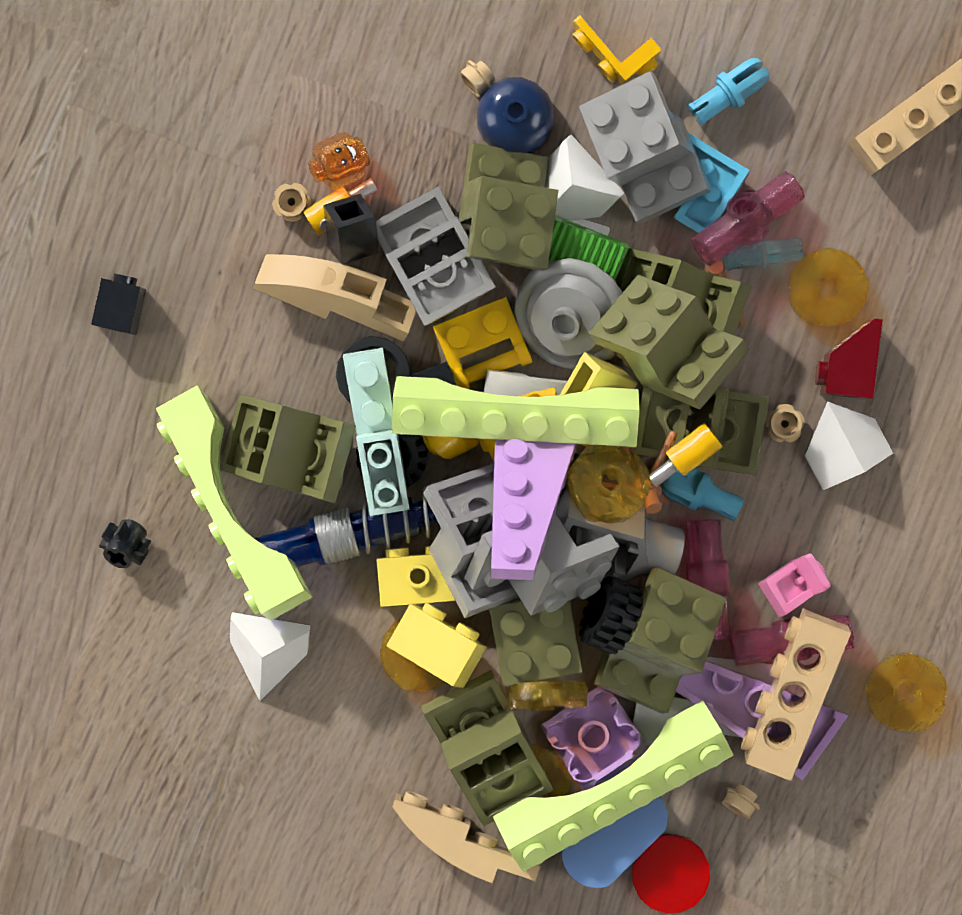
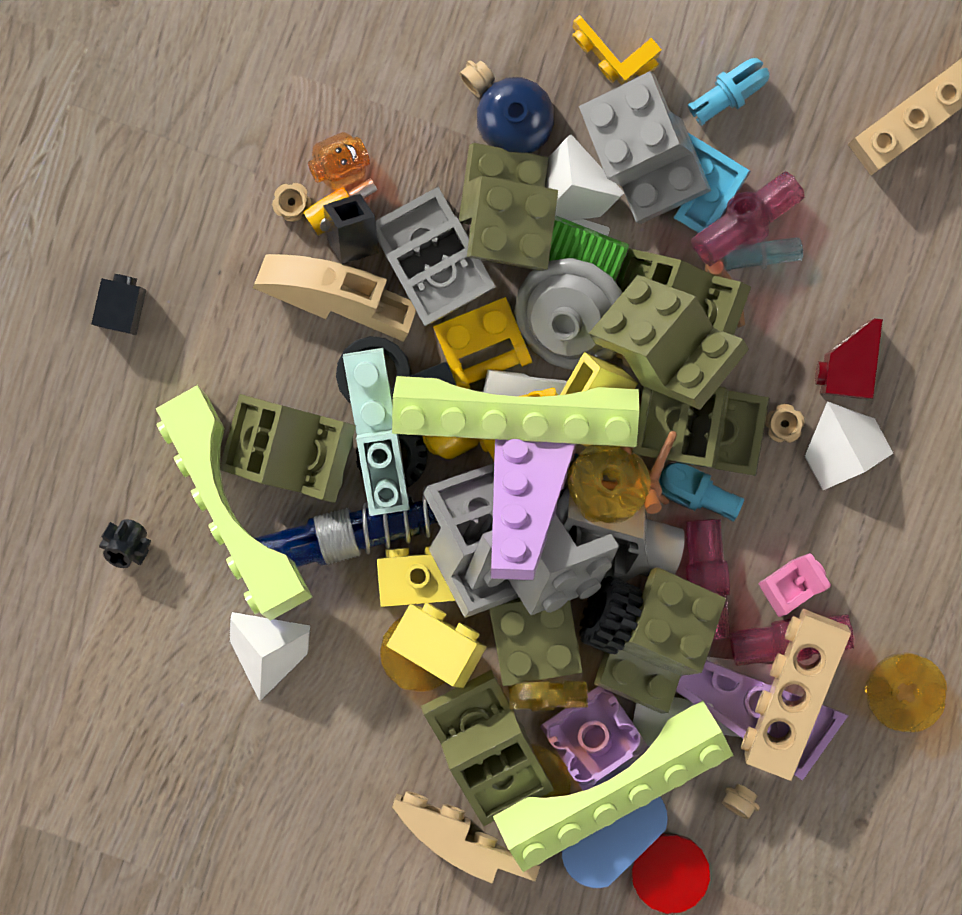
(687, 454): yellow piece -> none
(850, 287): clear yellow plate -> none

